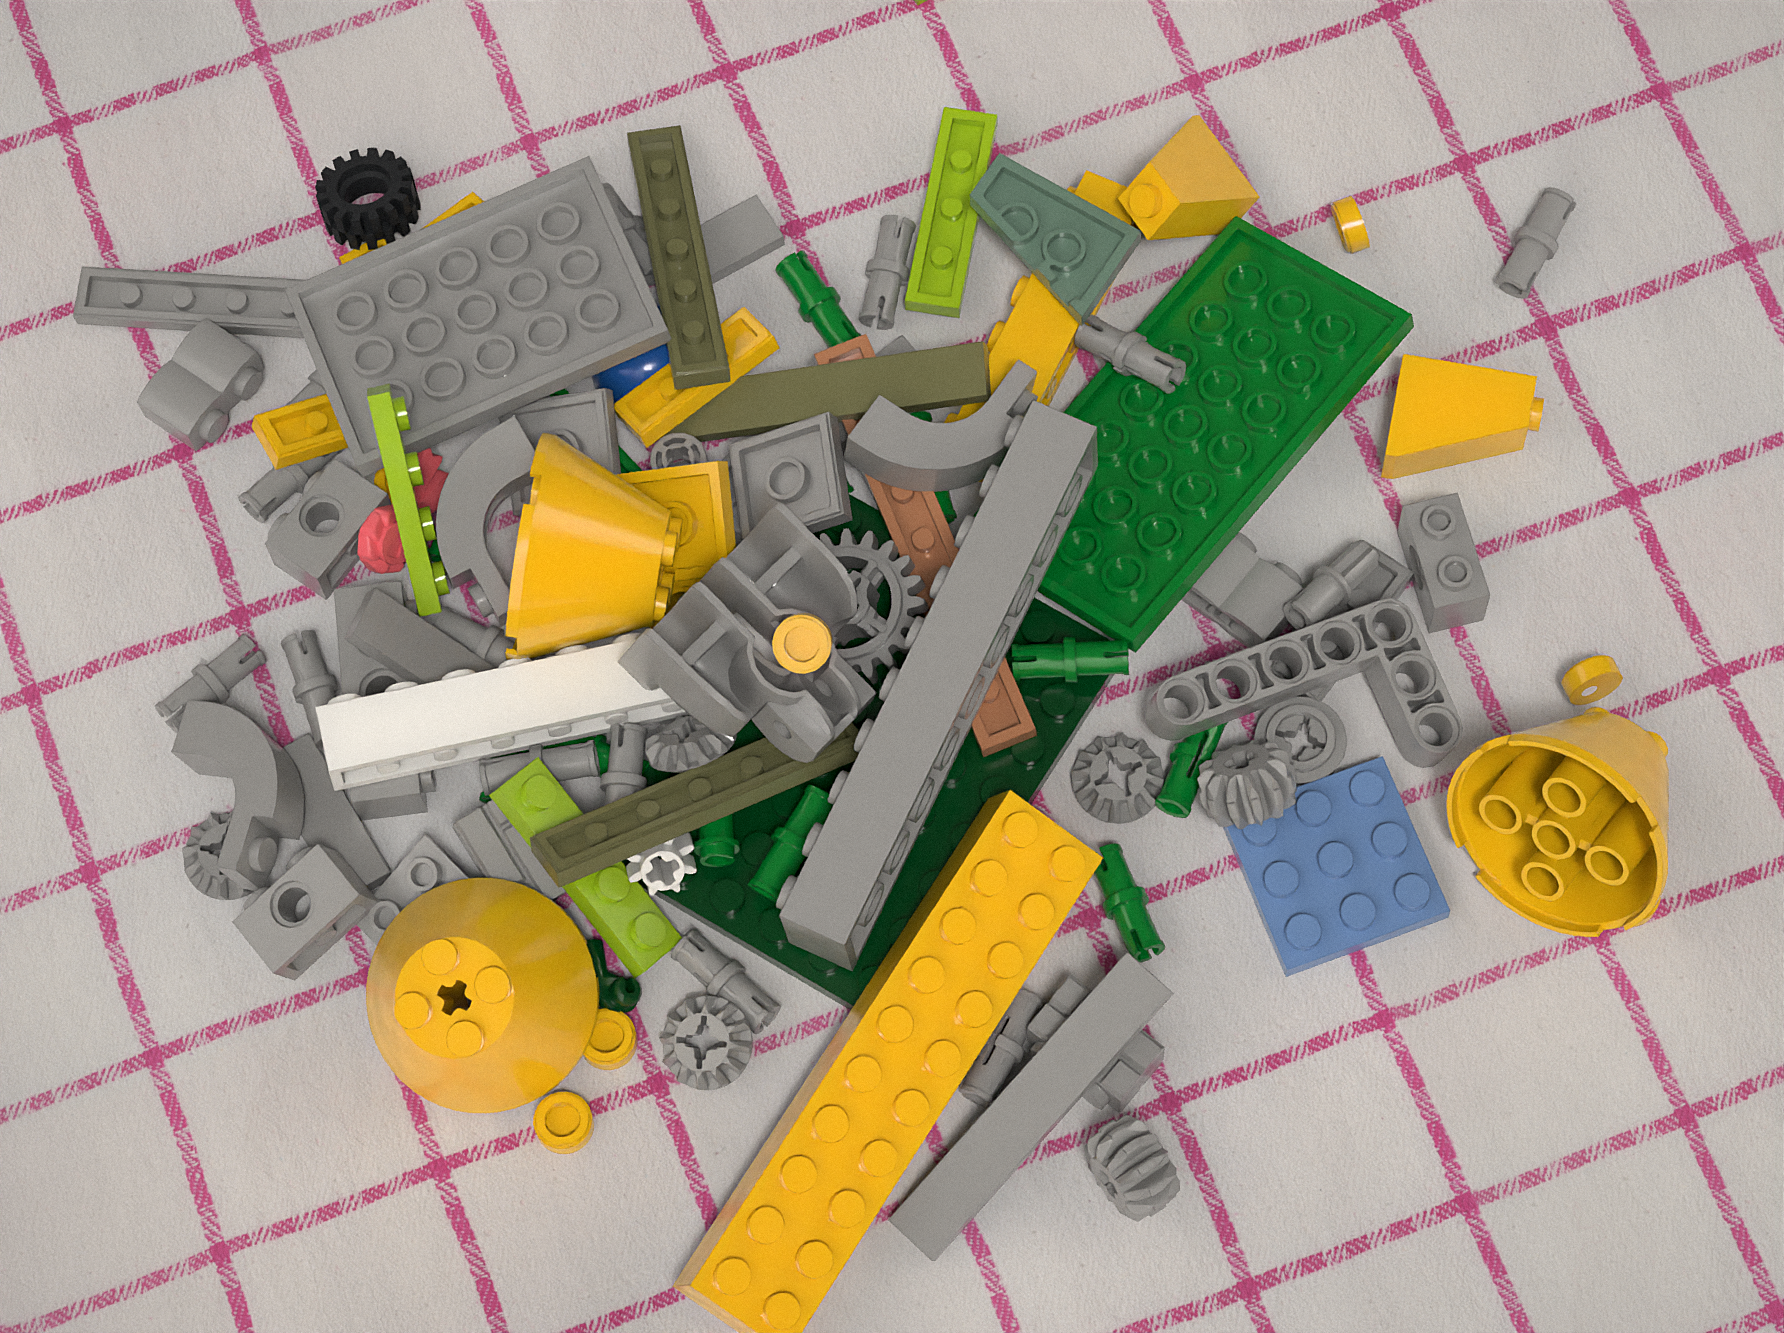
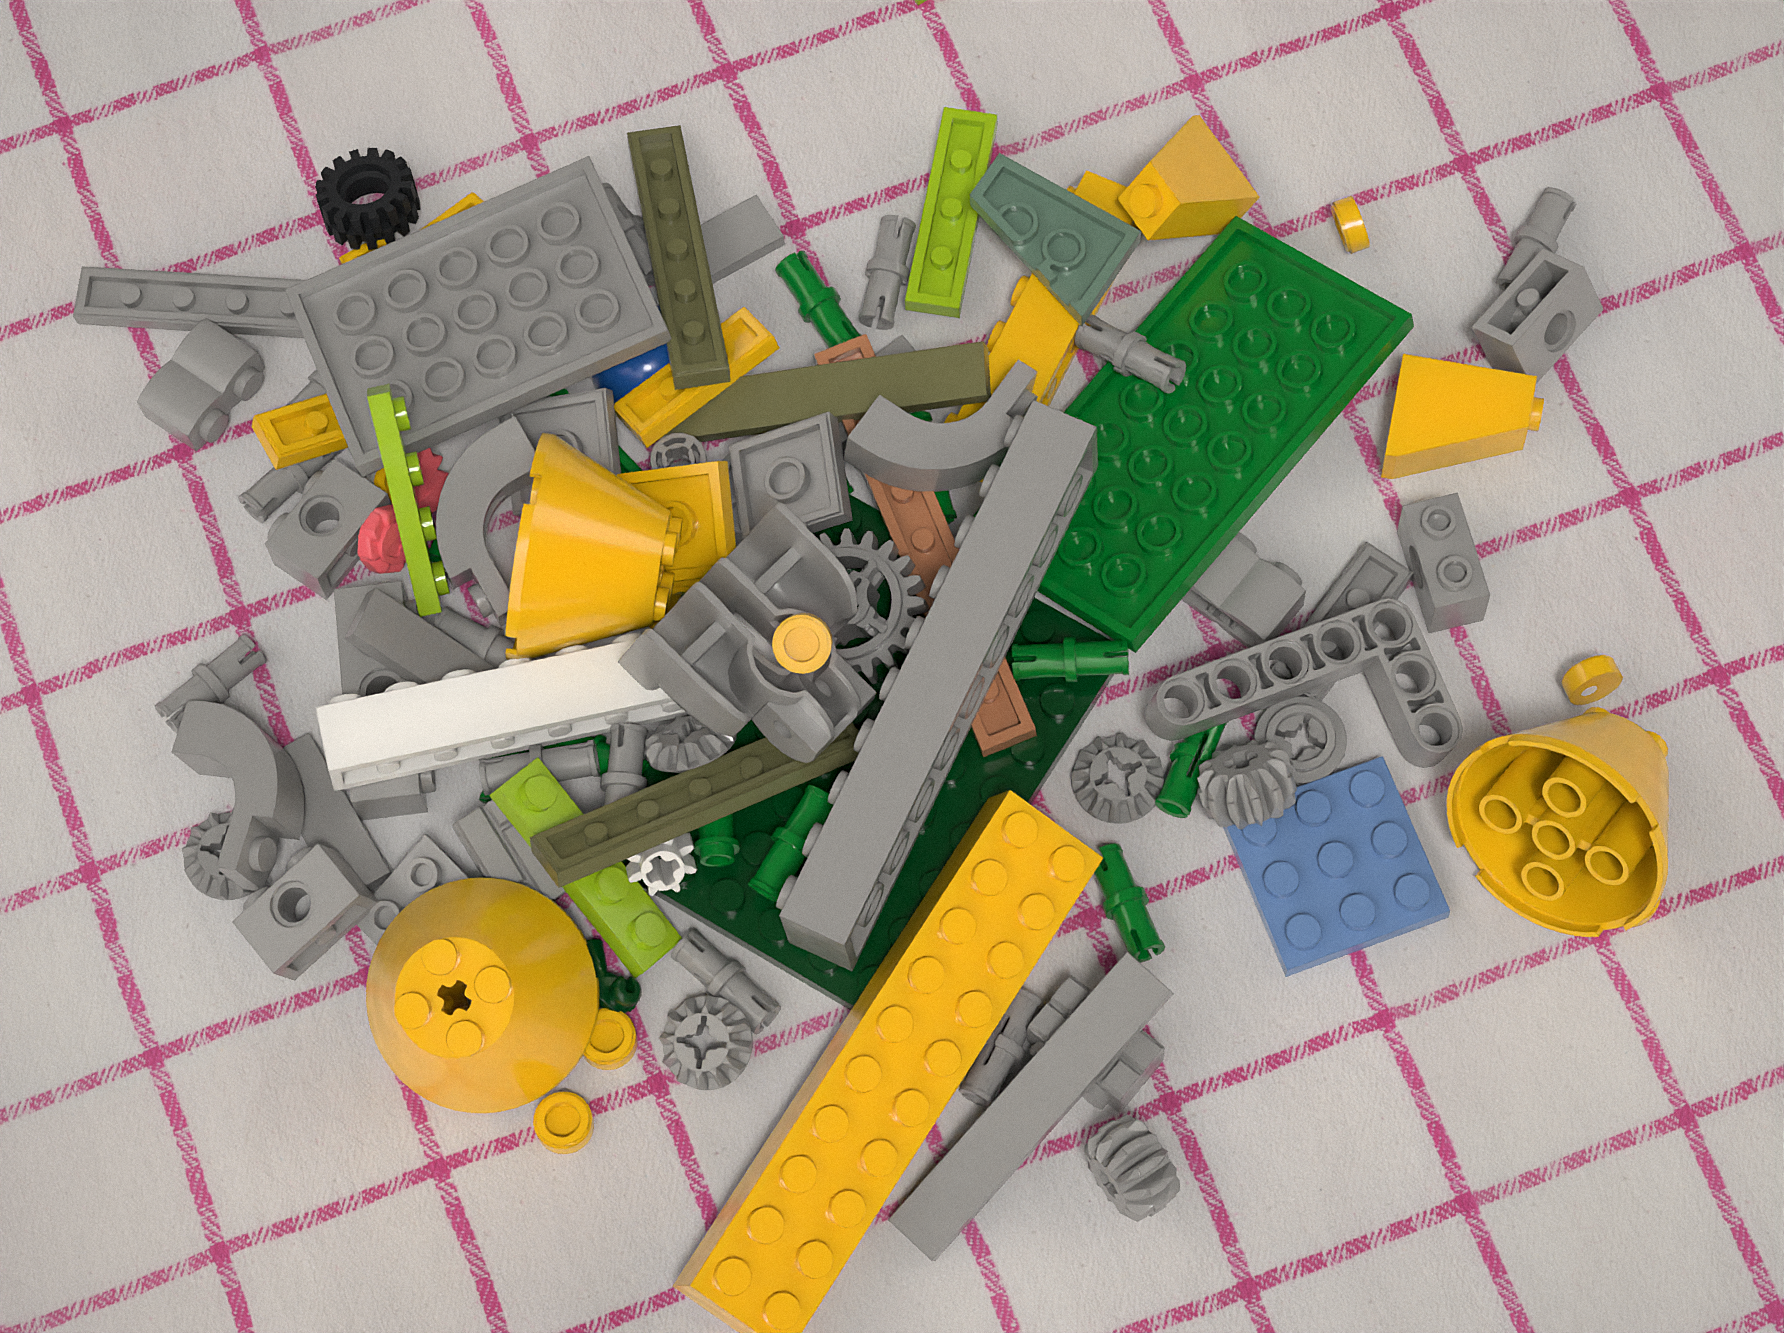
(313, 683): light grey pin -> none
(1332, 585): light grey axle -> none
(1538, 316): none -> light grey brick

